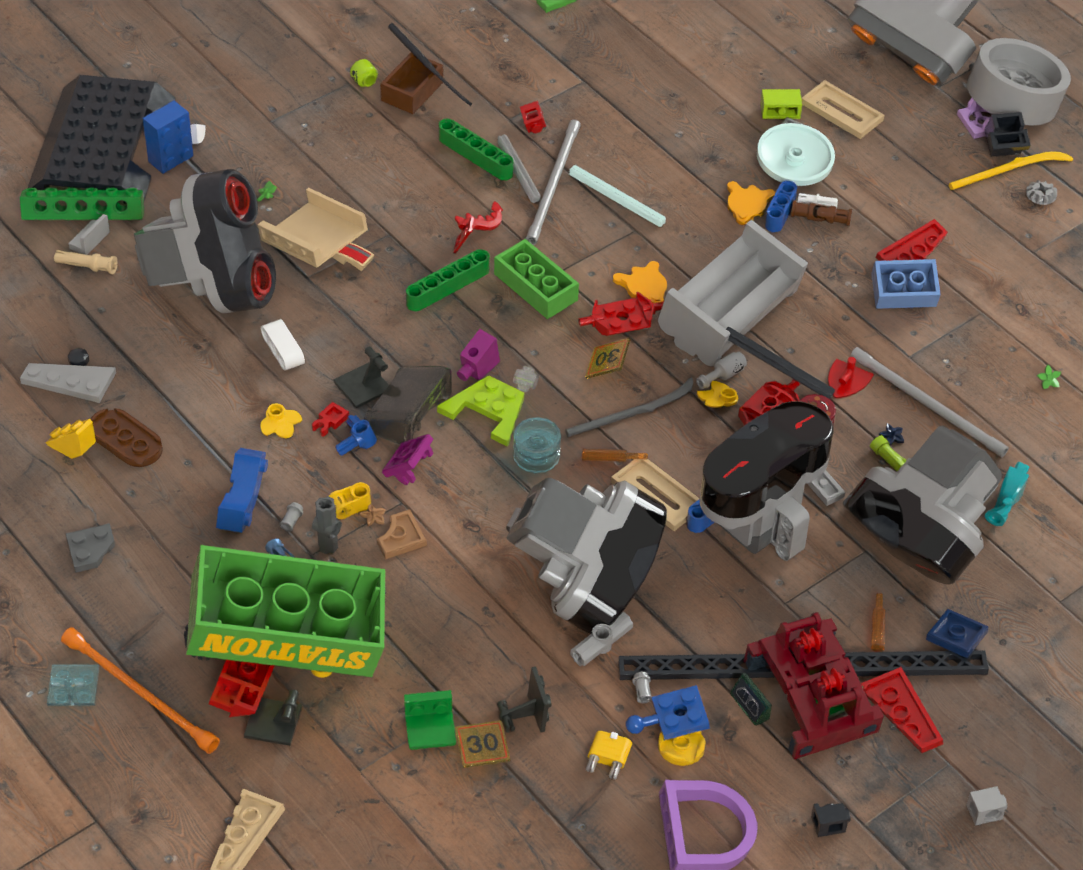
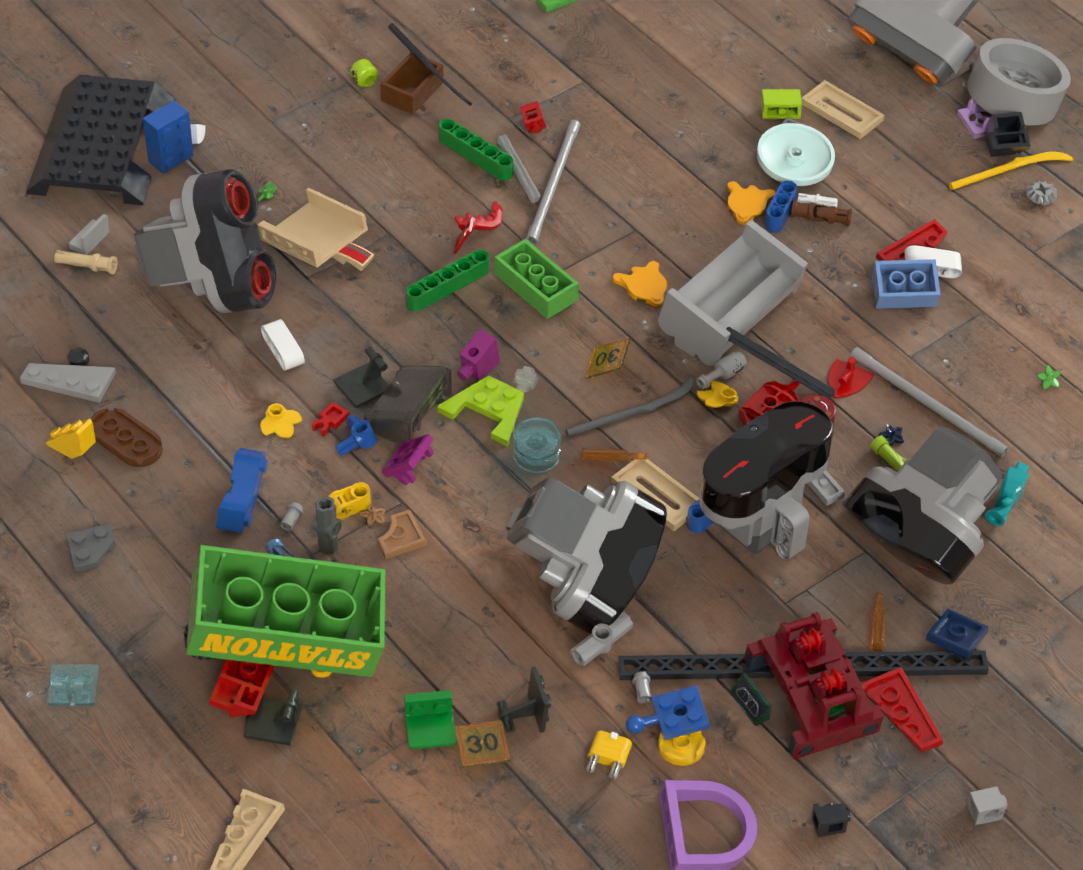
(74, 211): green brick -> none
(205, 739): orange hose -> none
(617, 195): light aqua axle -> none
(637, 310): red plate -> none
(947, 261): none -> white beam

